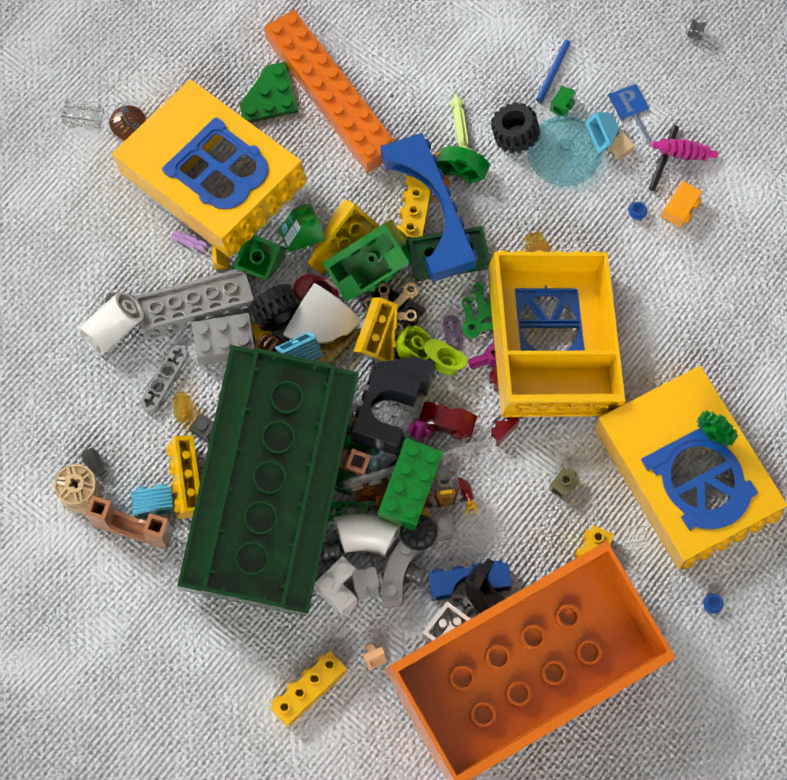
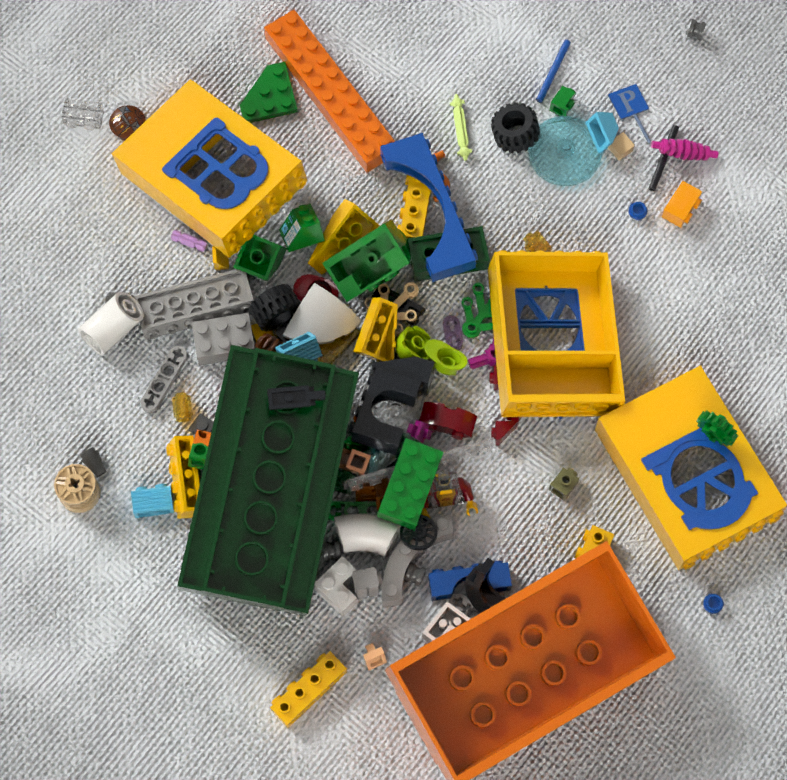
(153, 531): nougat arch -> none
(199, 449): none -> green leg
(294, 397): none -> black hinge
(463, 163): green brick -> none

